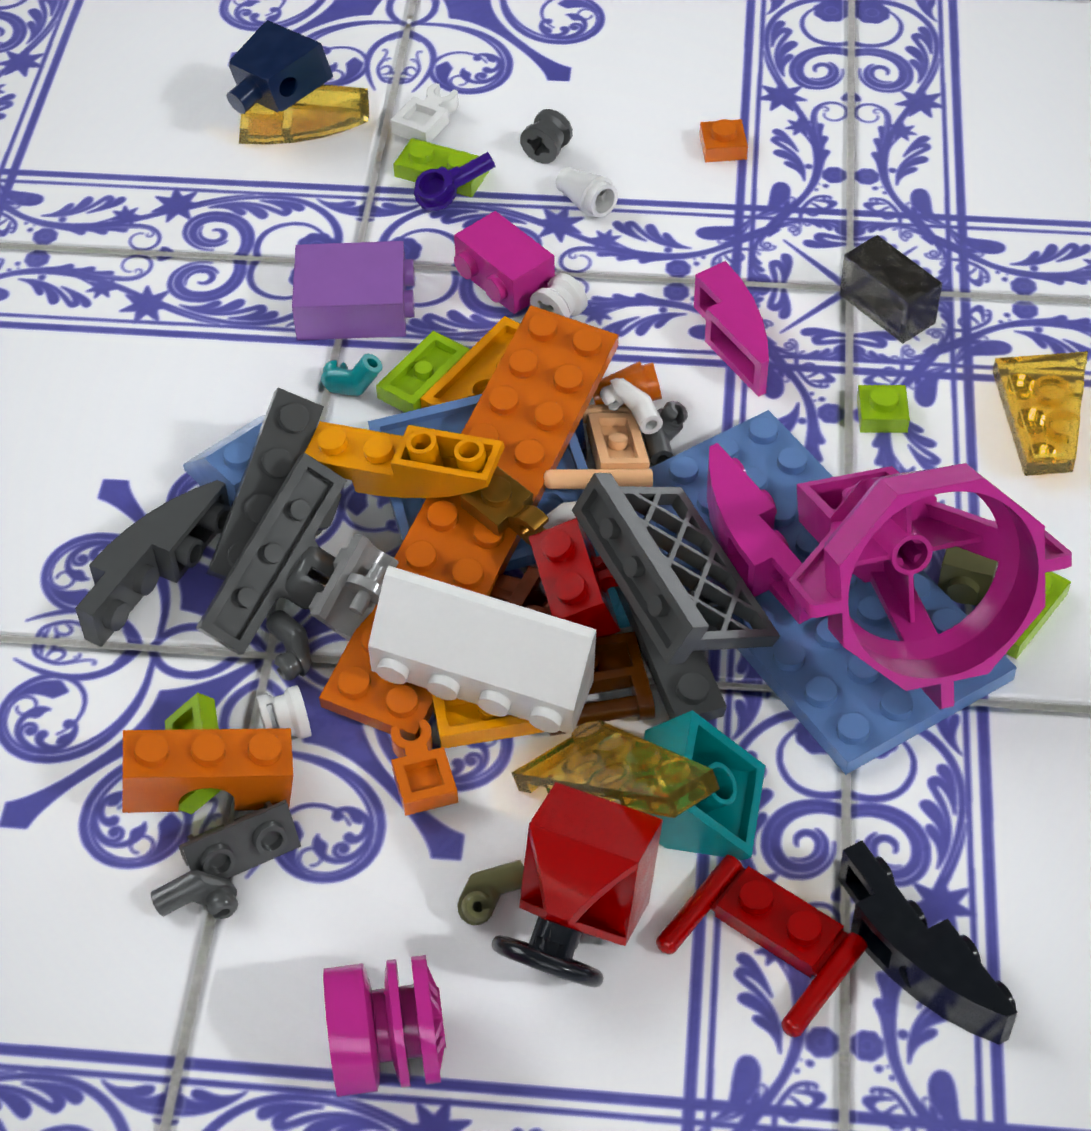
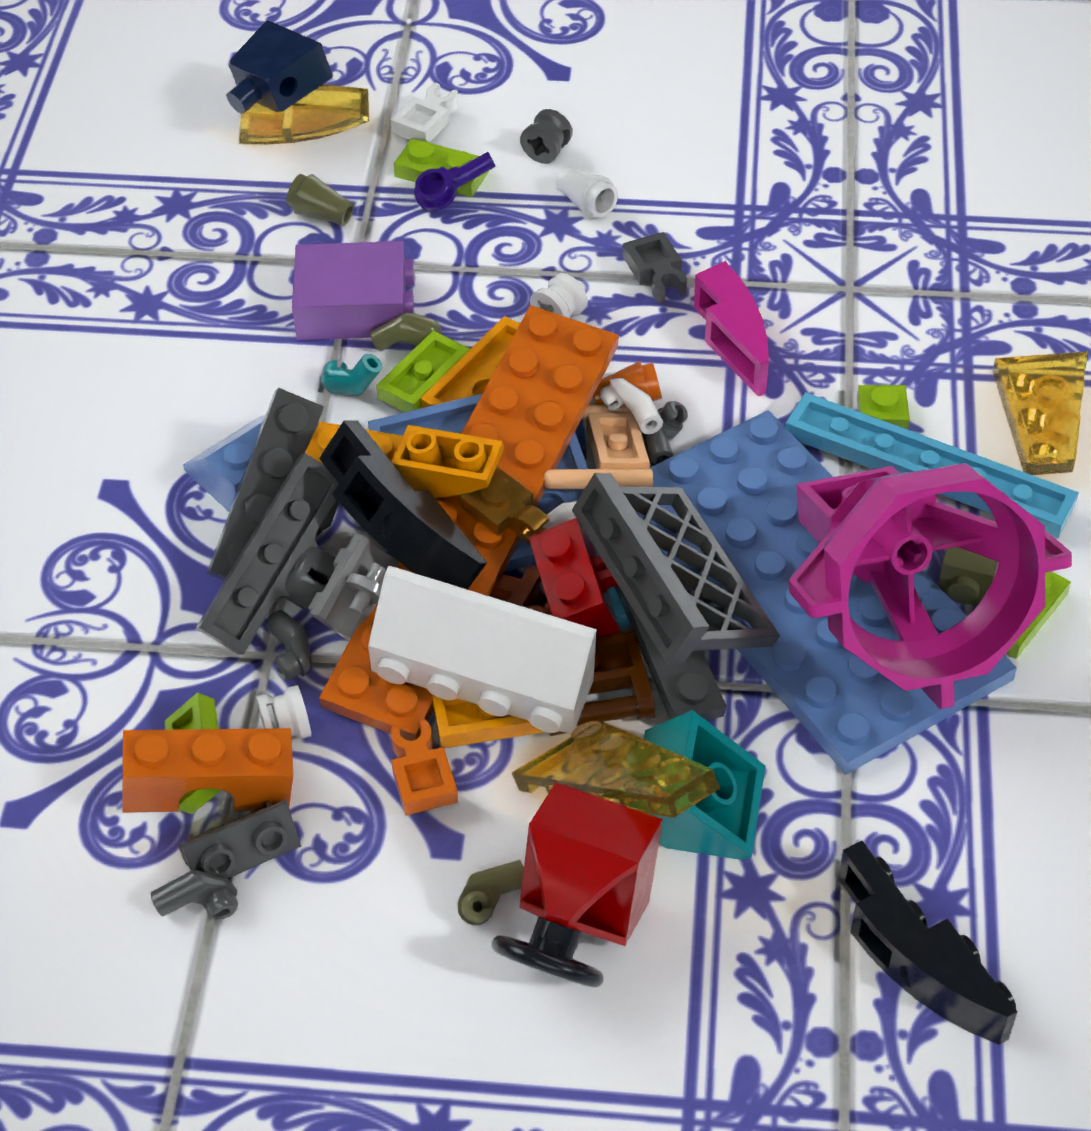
(155, 546): dark grey slope -> none
(317, 200): none -> olive cone
(382, 1025): dark pink wheel -> none
(398, 518): none -> black slope
(405, 328): none -> olive arm
(503, 261): dark pink brick -> none
(657, 262): none -> dark grey plate
(723, 140): orange plate -> none
(745, 530): dark pink slope -> none
(778, 924): red plate -> none
(883, 444): none -> medium azure plate
(890, 288): clear smoke brick -> none

